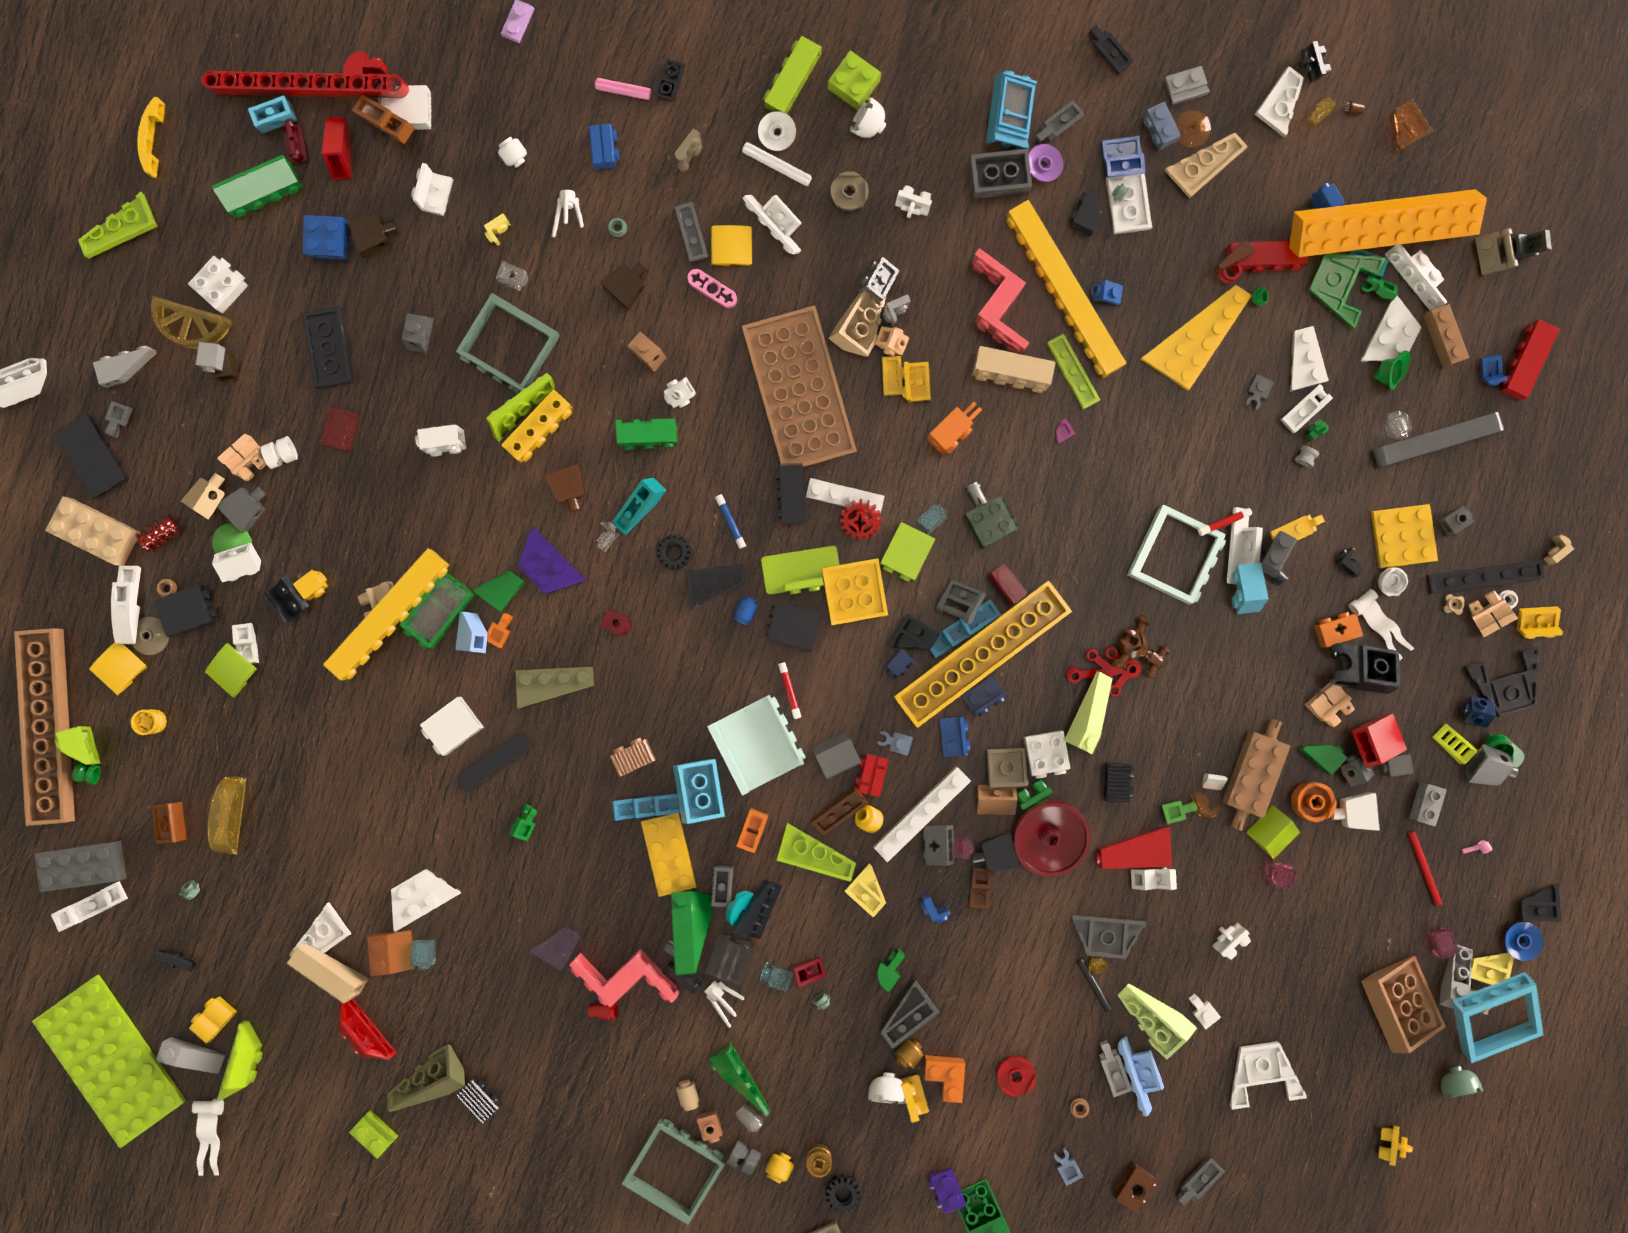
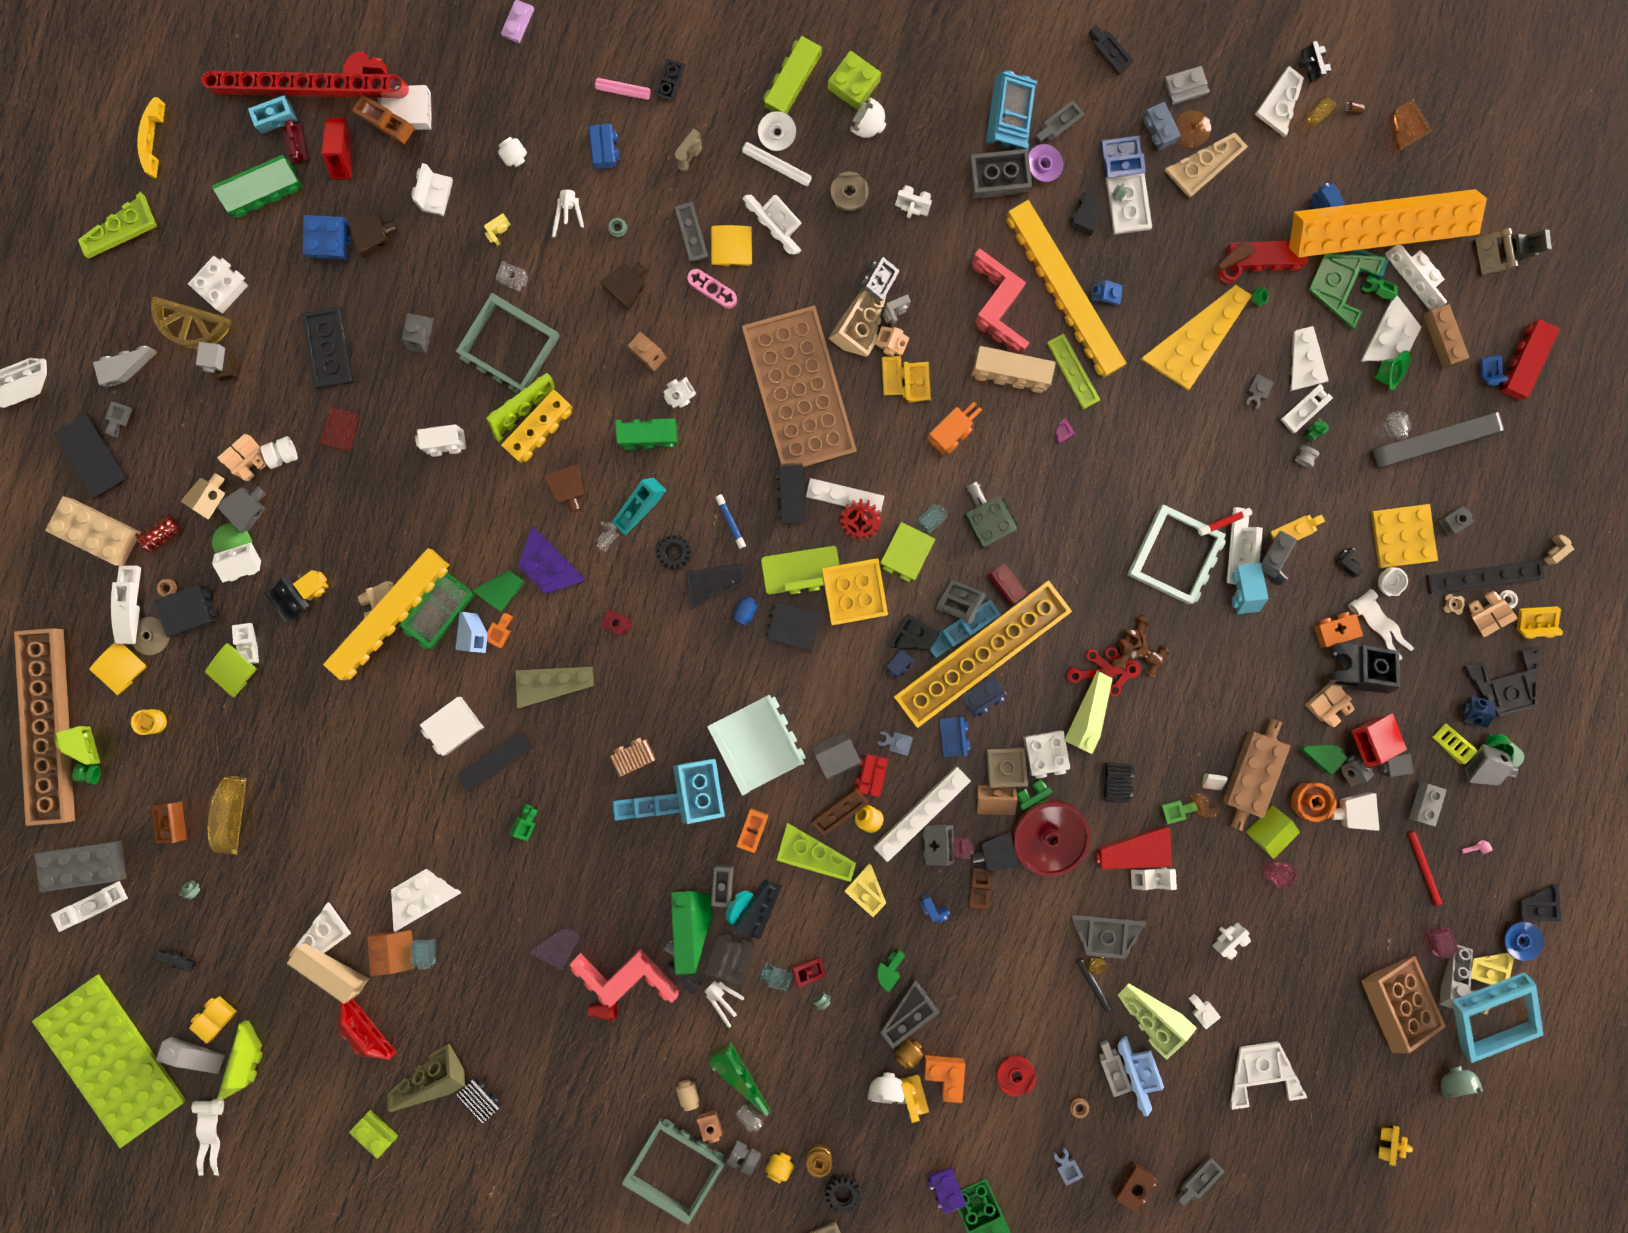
(668, 854): yellow plate -> none
(789, 690): red bar -> none

